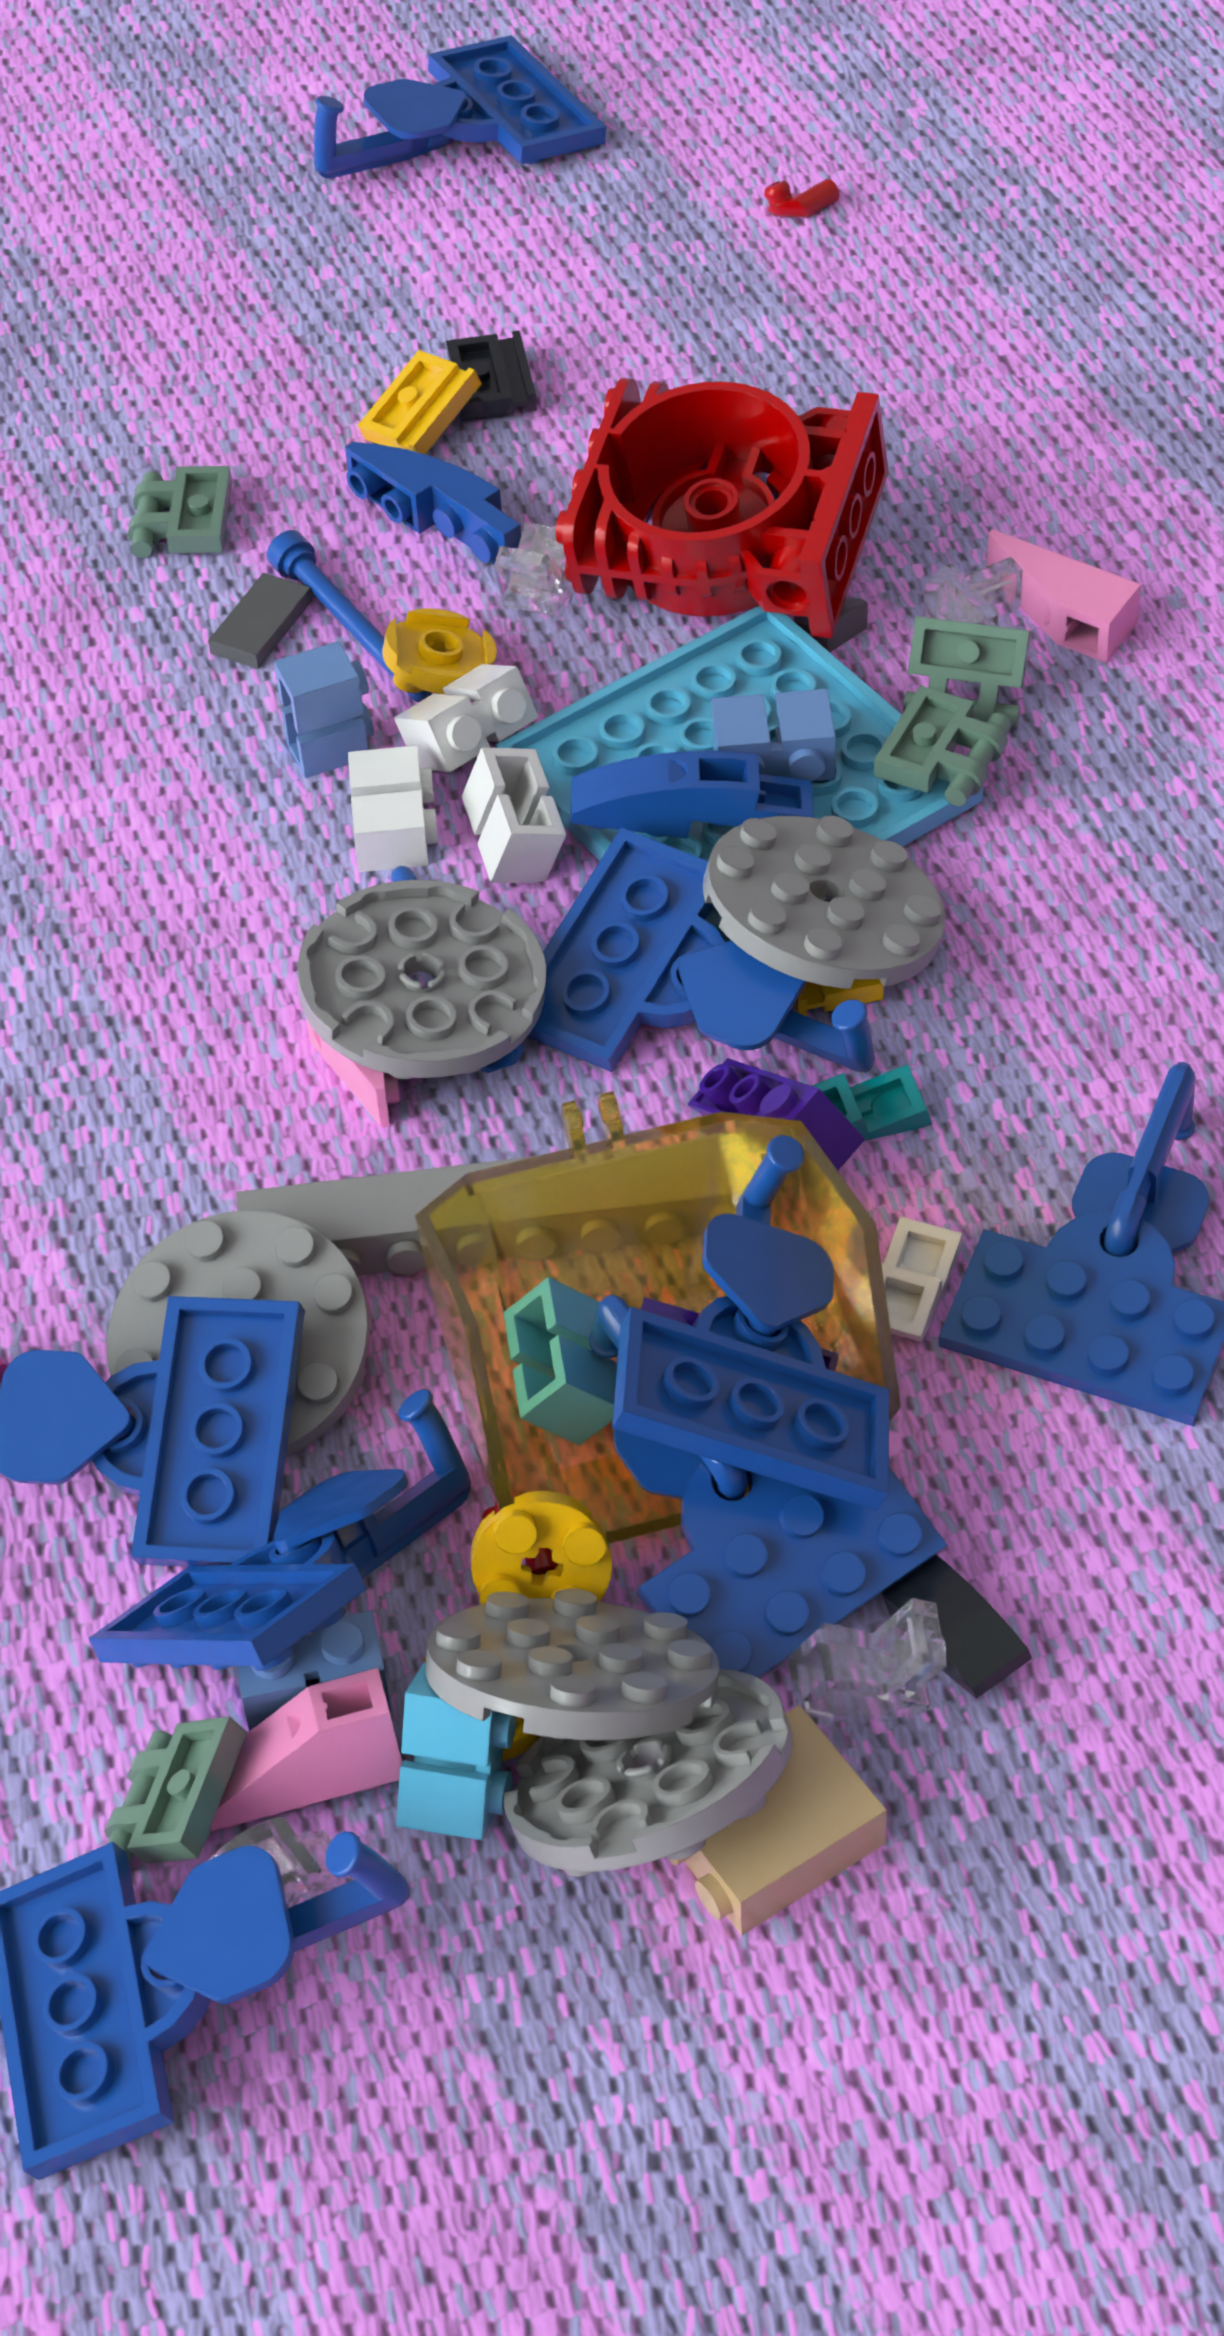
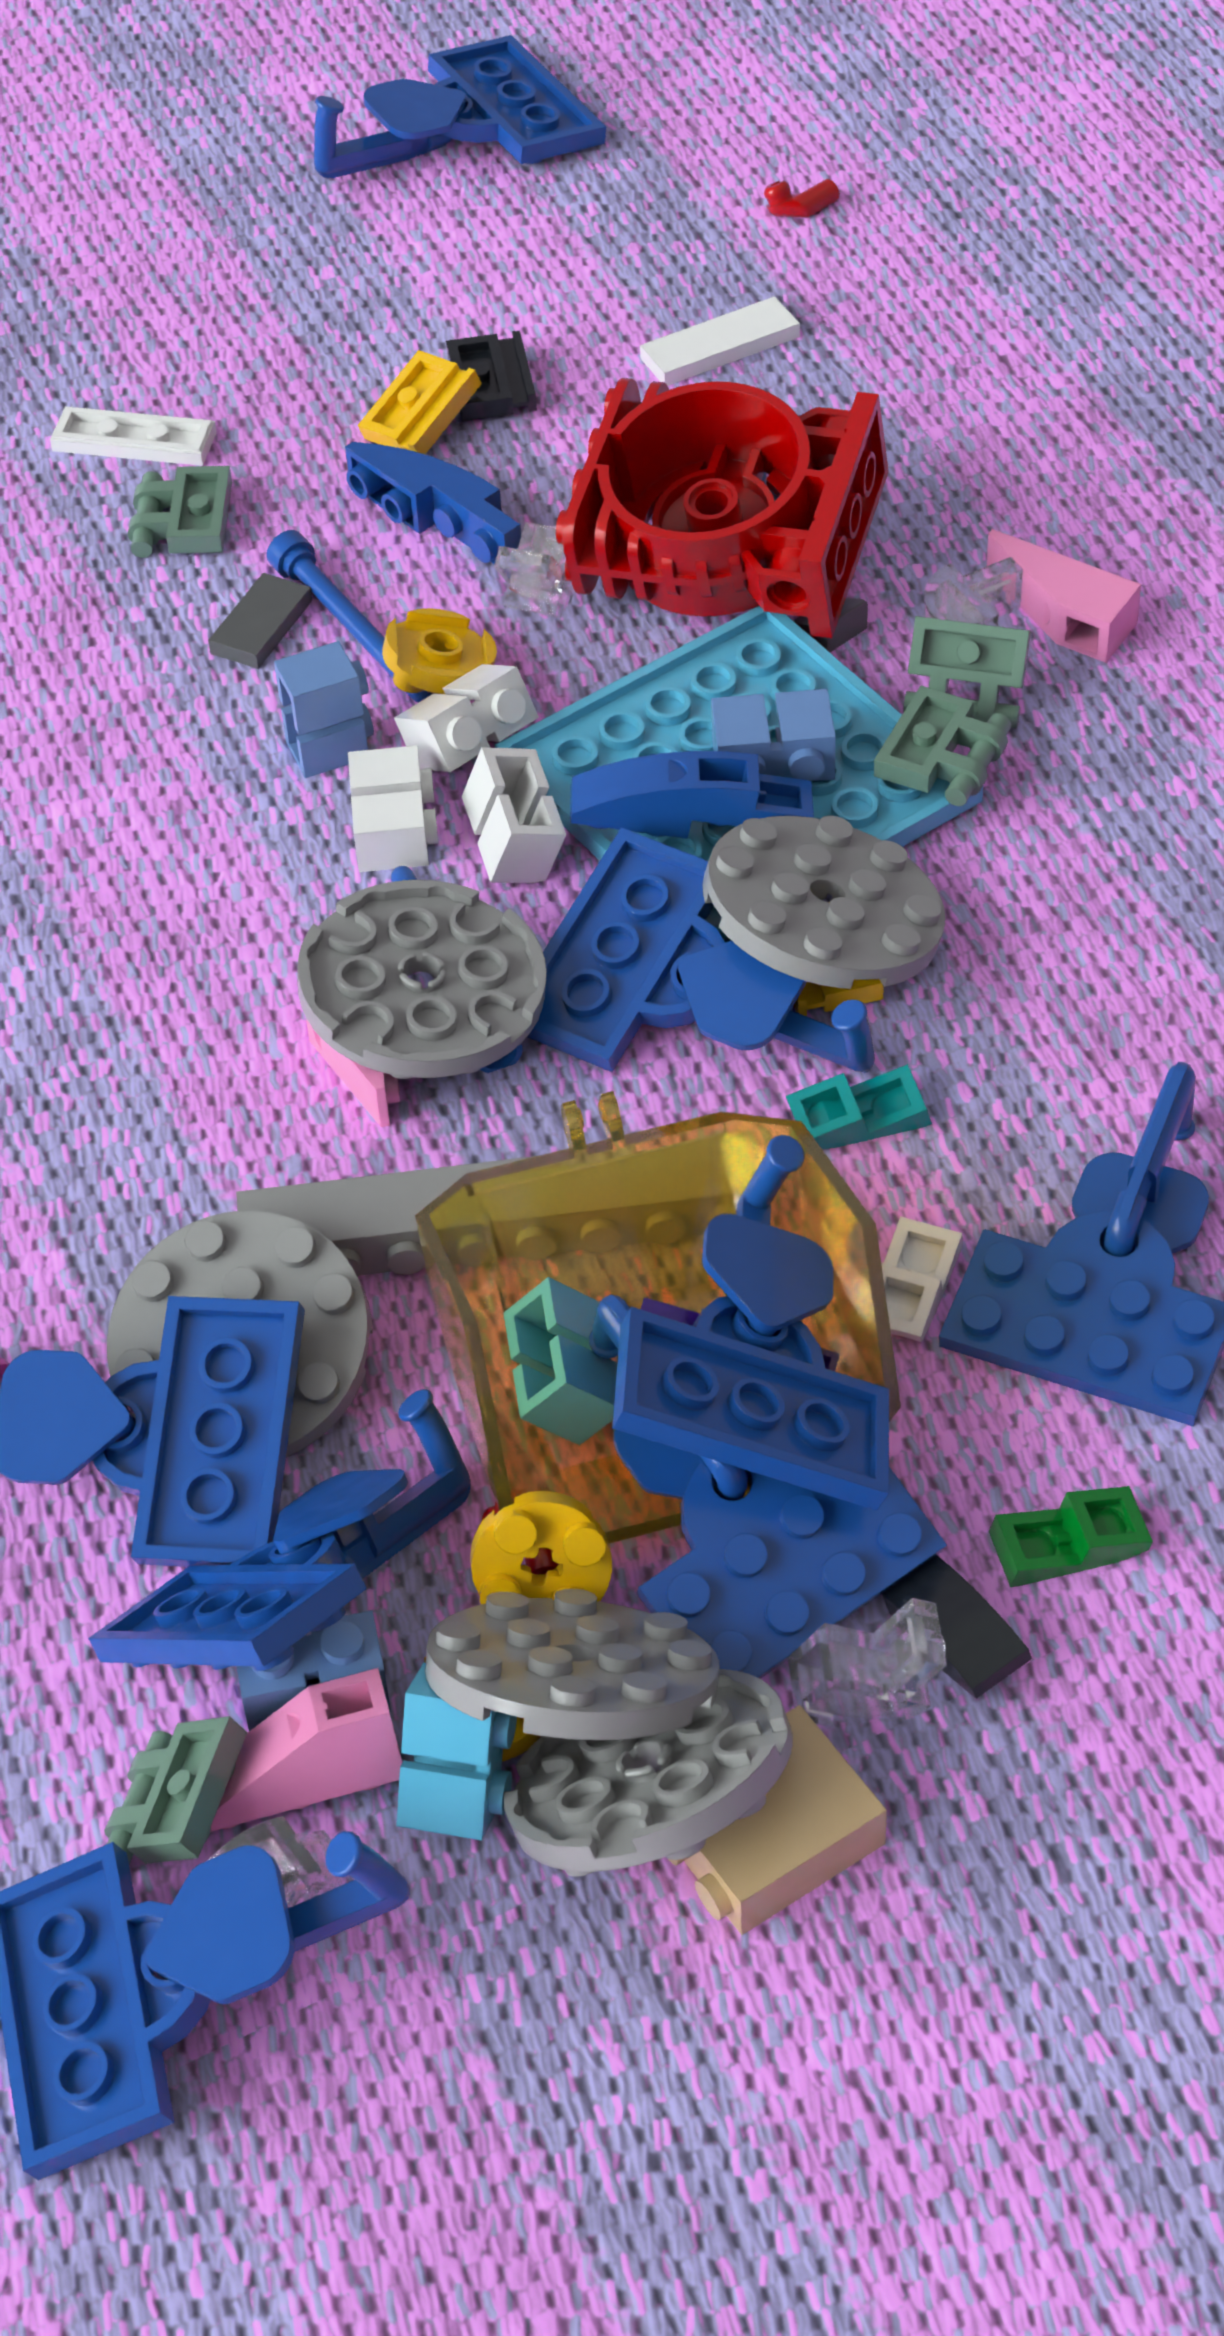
(133, 435): none -> white tile
(720, 341): none -> white tile
(756, 1092): dark purple slope -> none
(1081, 1535): none -> green slope

